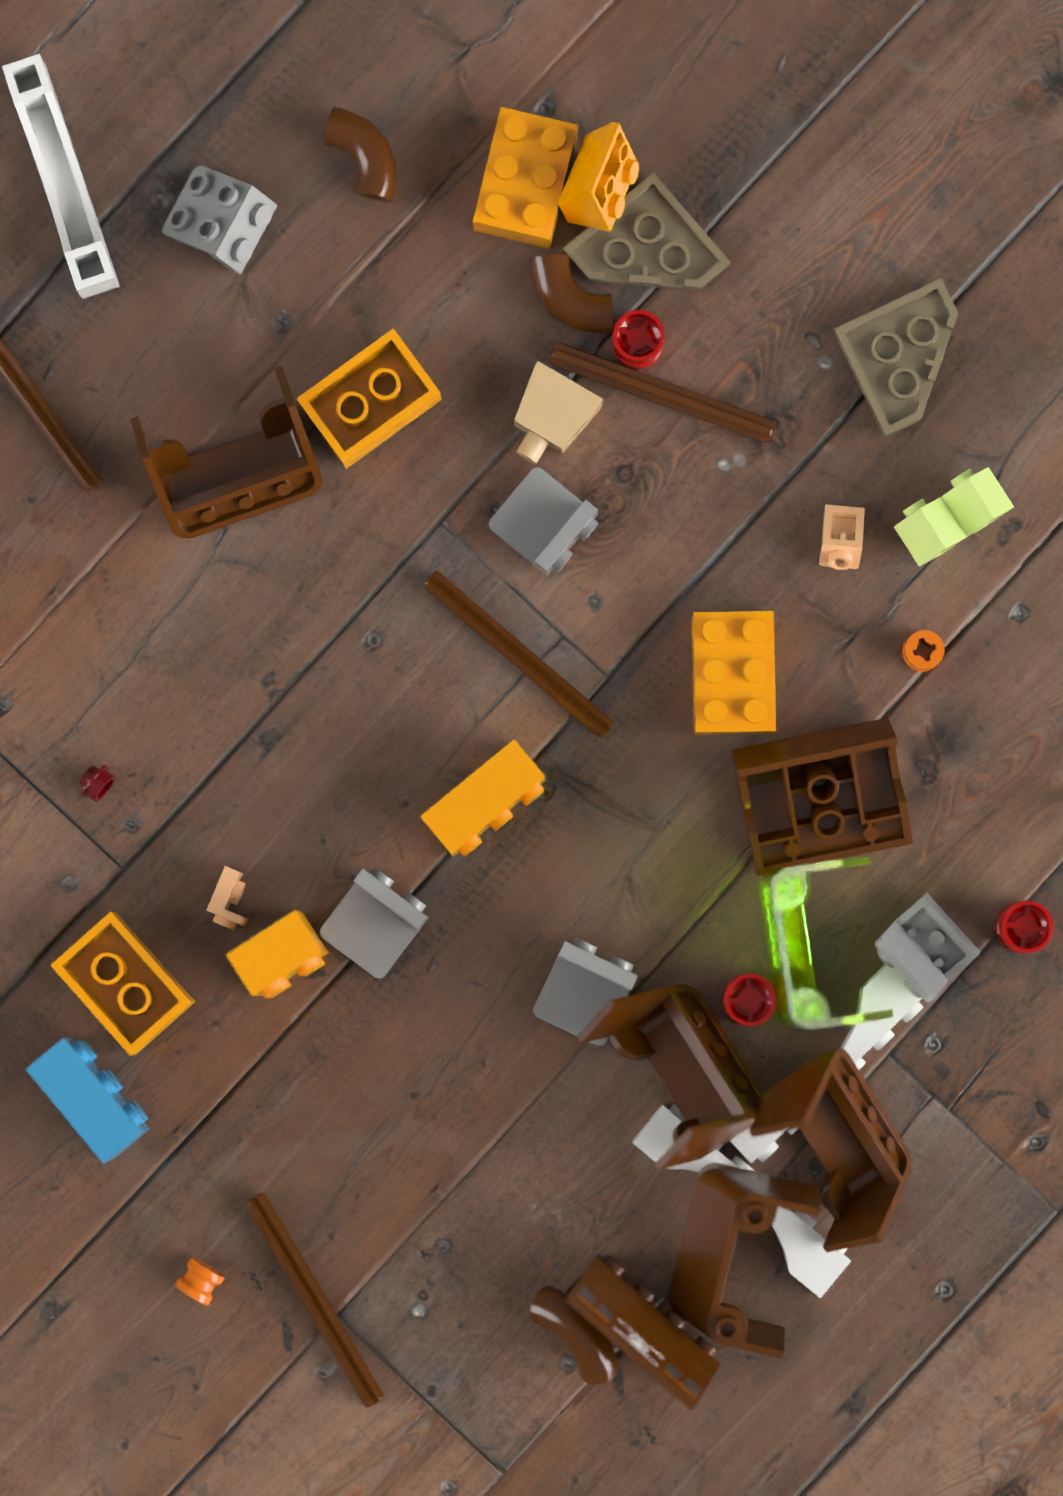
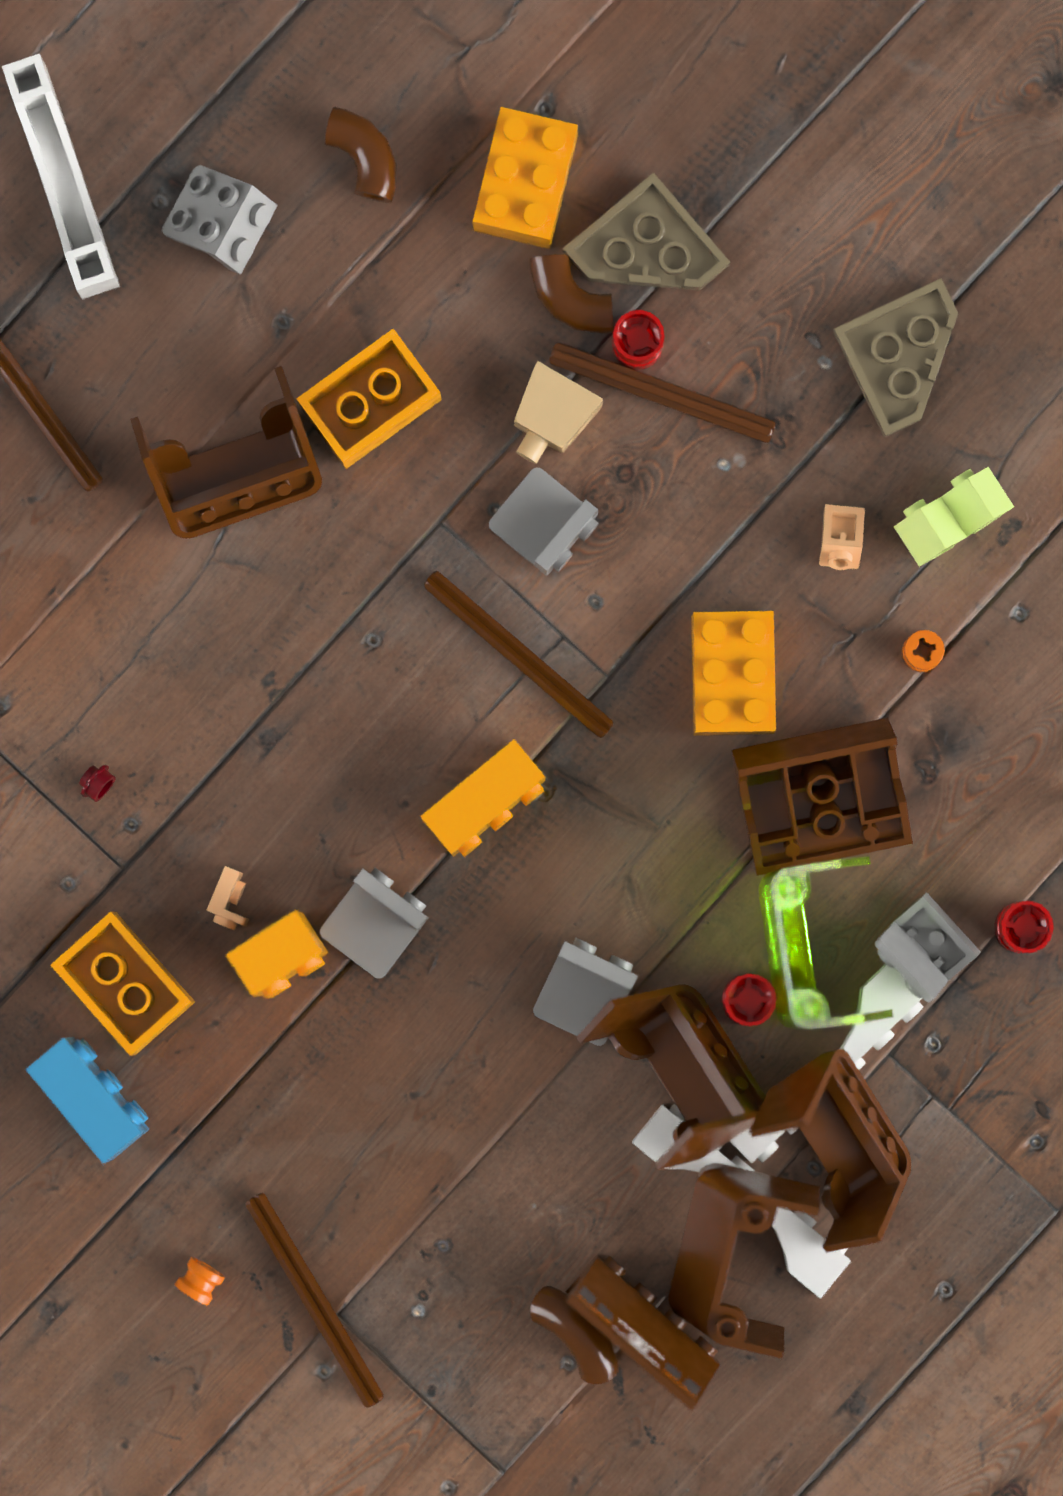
(599, 179): light orange slope -> none

